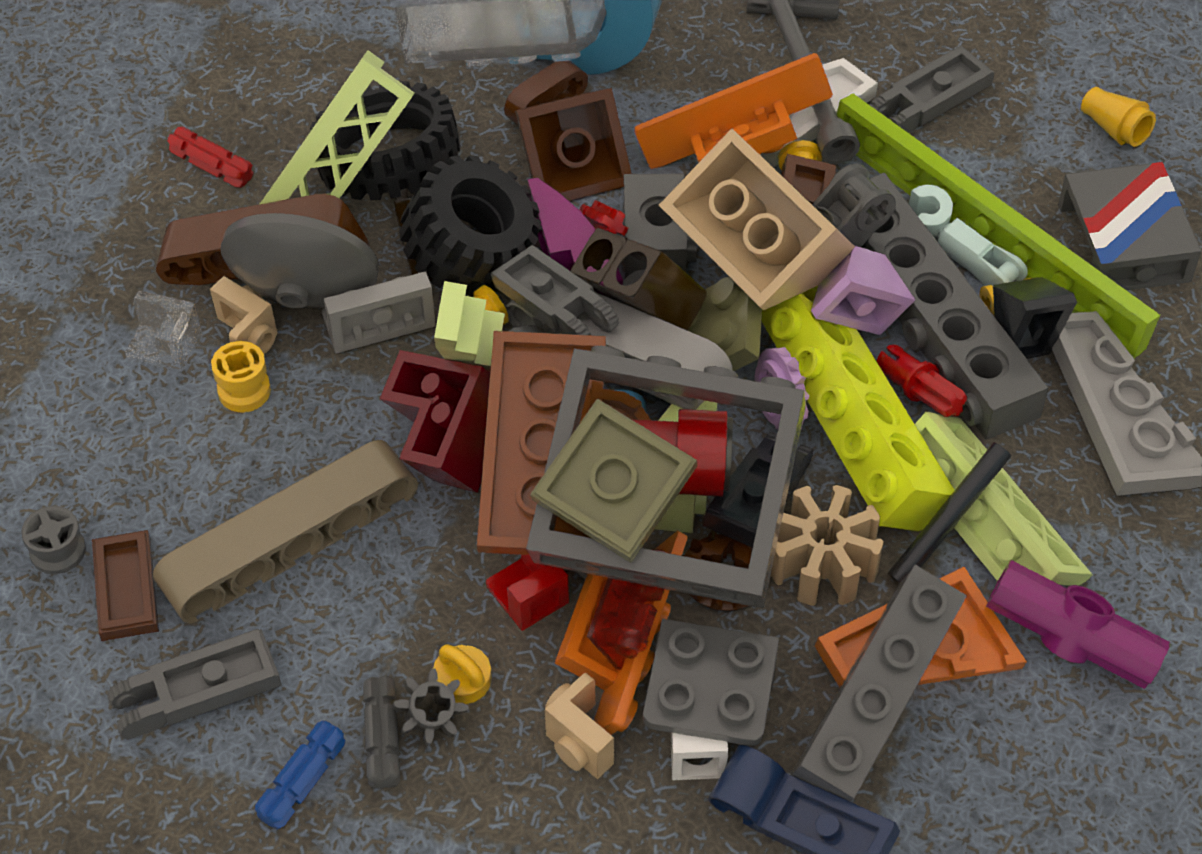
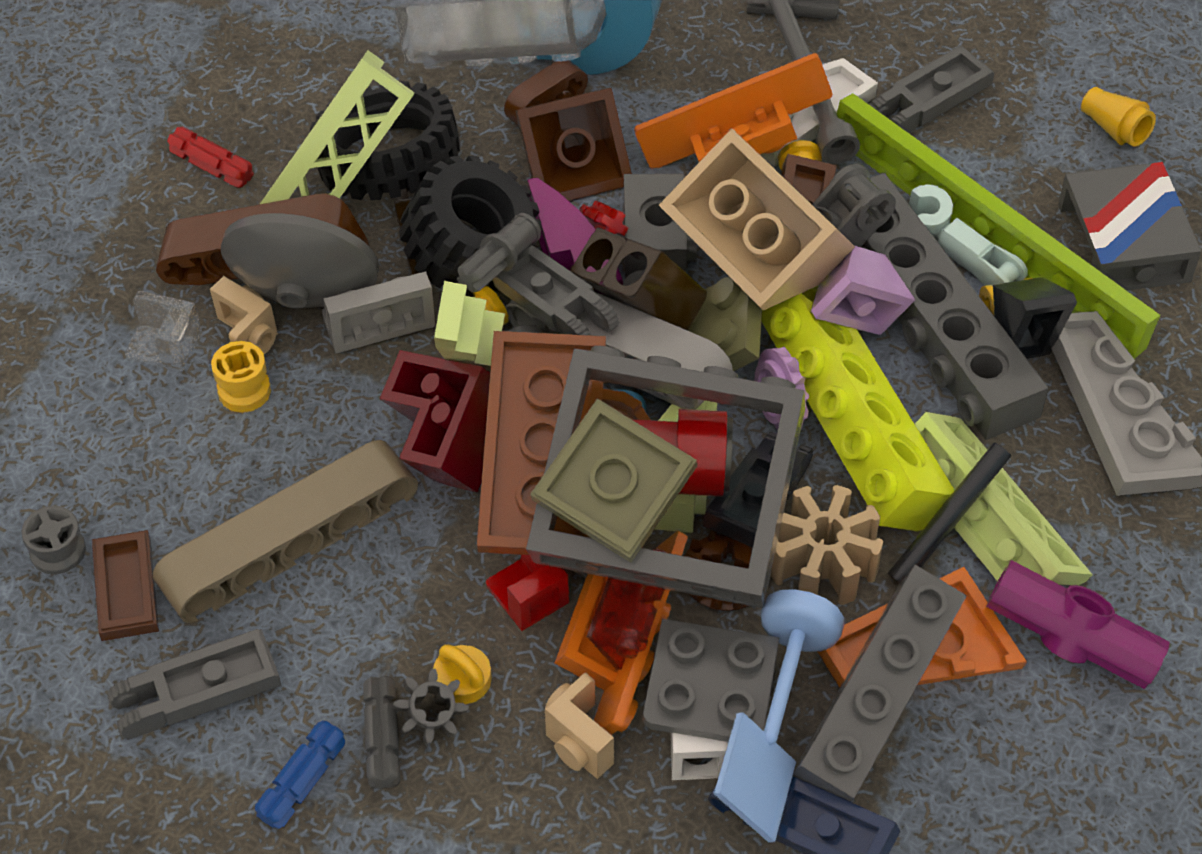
(499, 252): none -> dark grey axle
(755, 767): none -> light blue piece
(922, 381): red axle -> none

